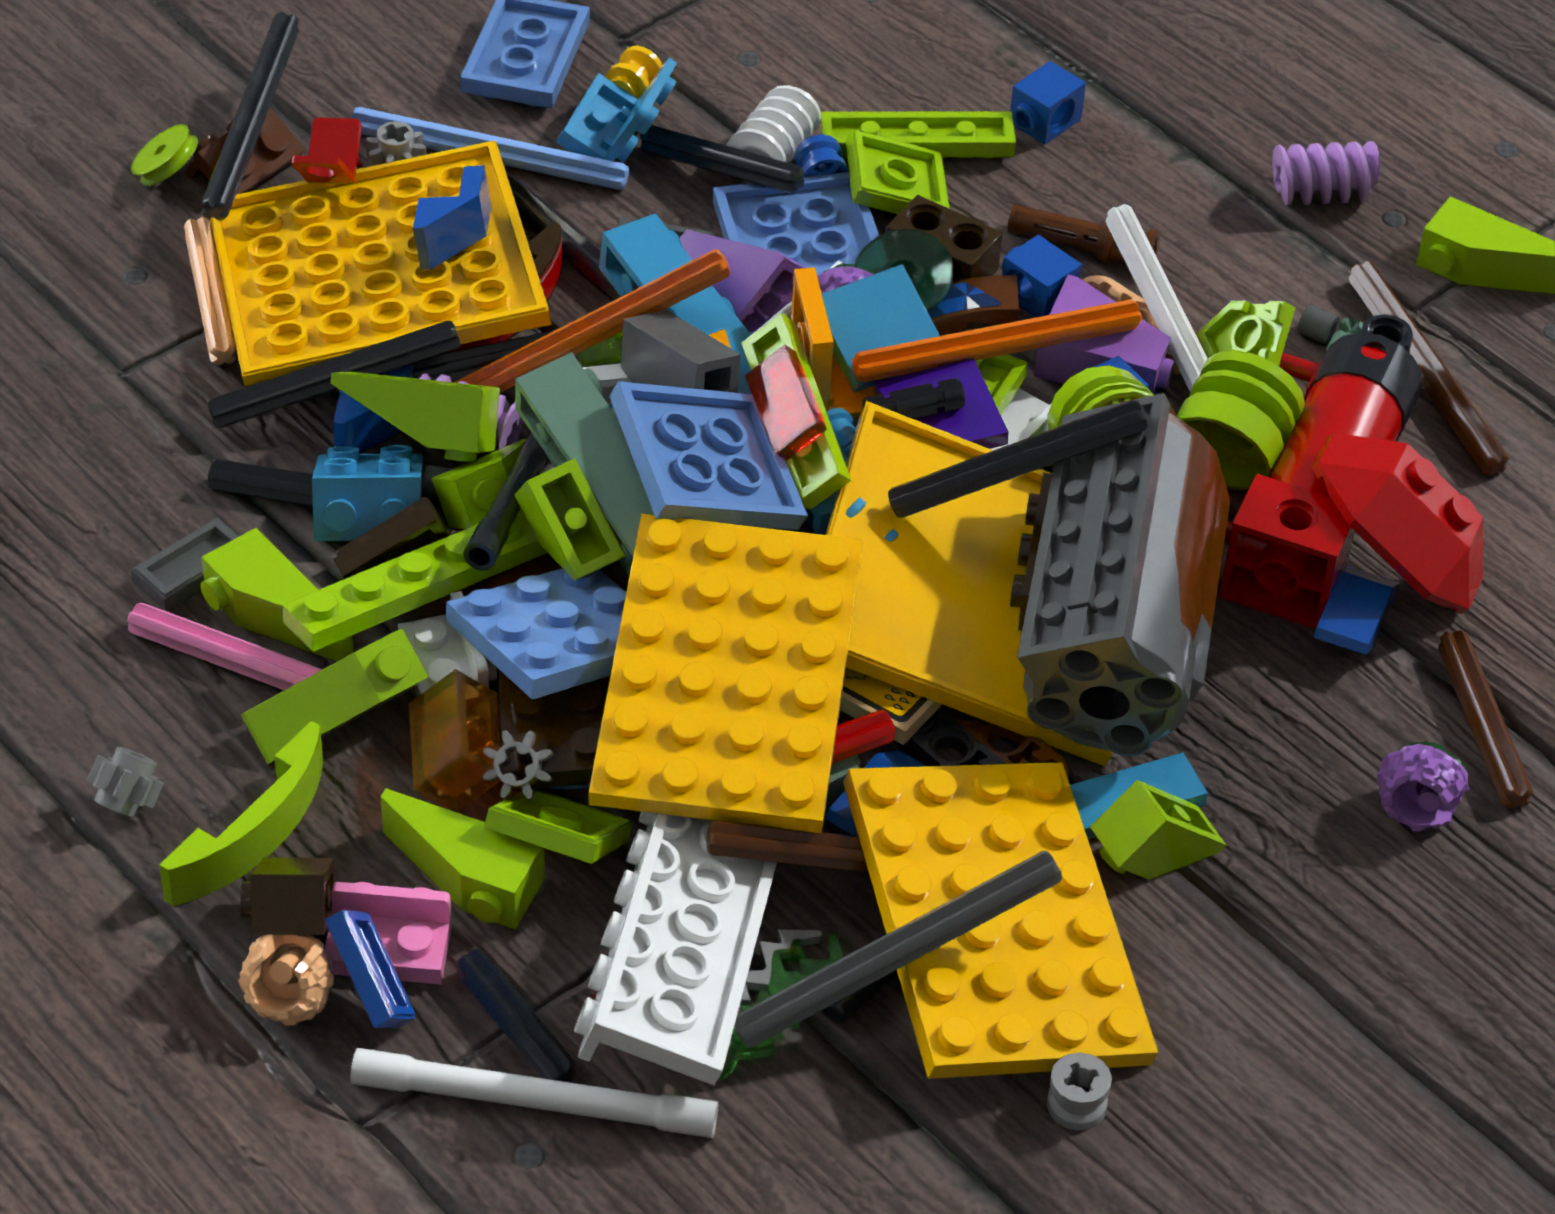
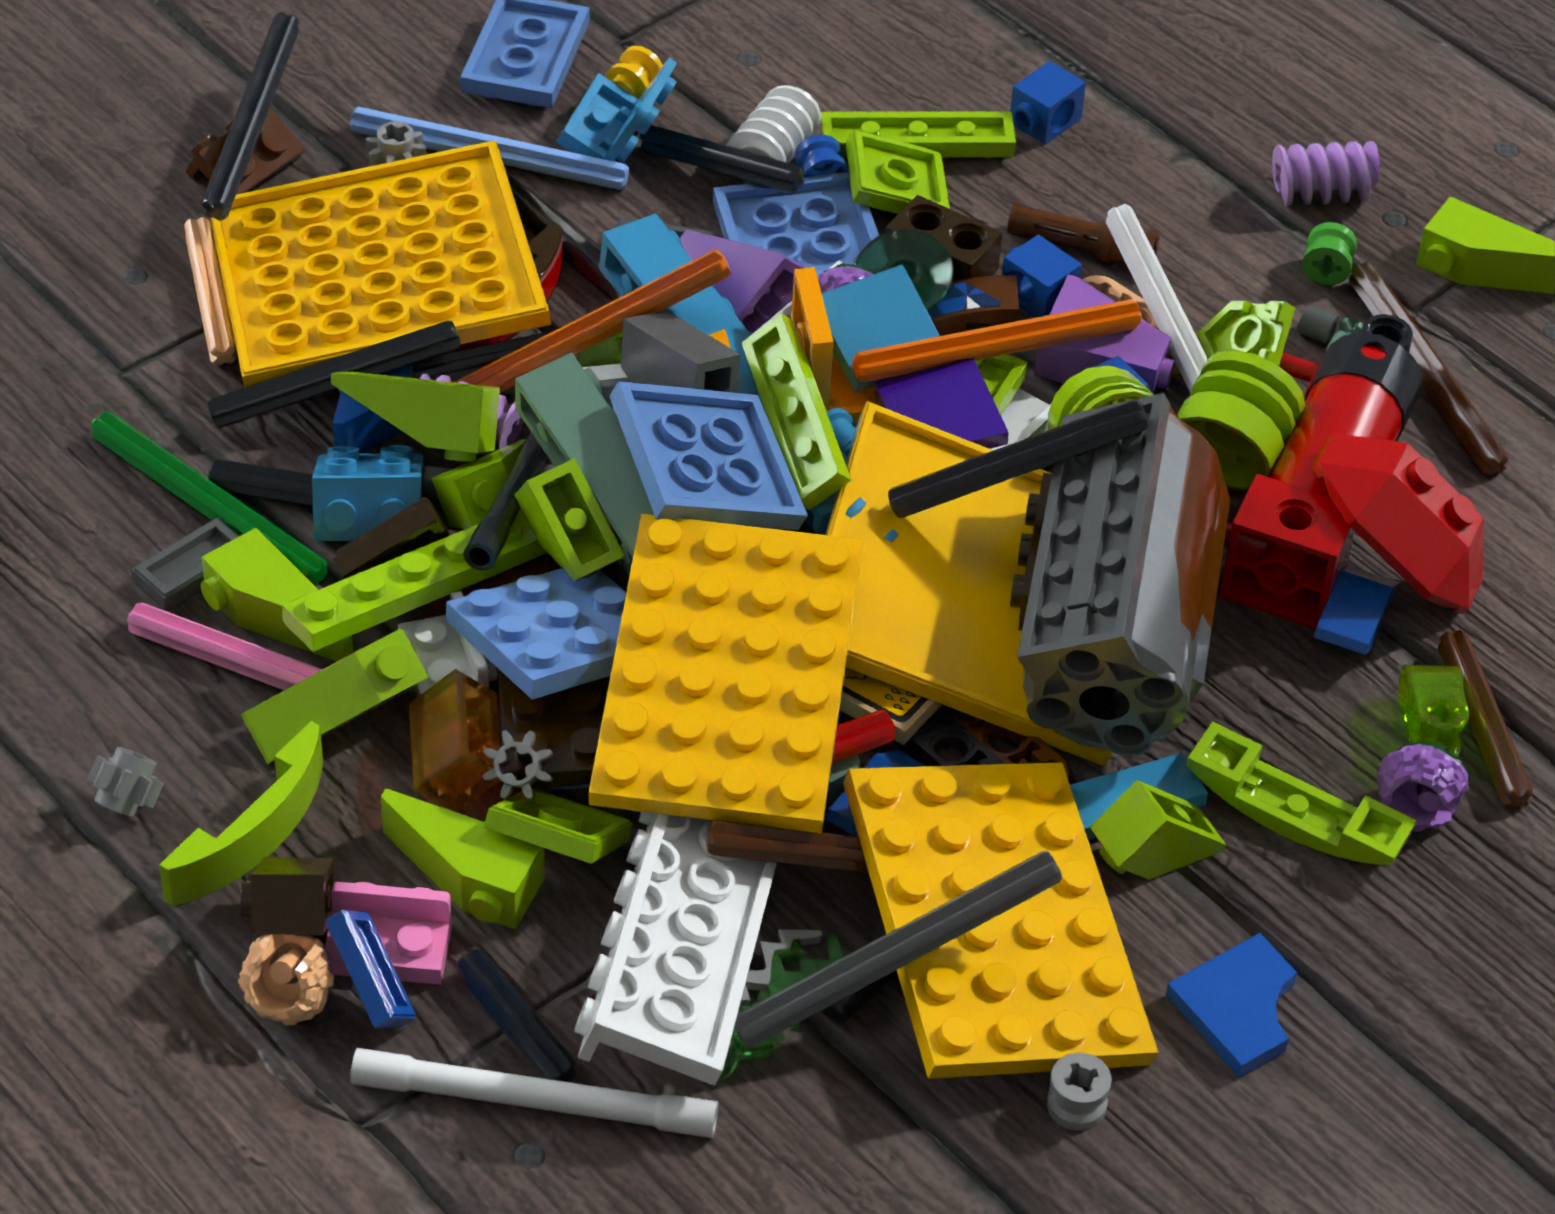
(164, 155): lime piece -> none
(200, 491): none -> green axle
(331, 151): red bracket -> none
(452, 223): blue slope -> none
(785, 402): clear red tile -> none
(923, 399): black axle -> none
(1236, 1001): none -> blue tile
(1293, 807): none -> lime slope
(1329, 253): none -> bright green wheel
(1433, 704): none -> clear neon green piece

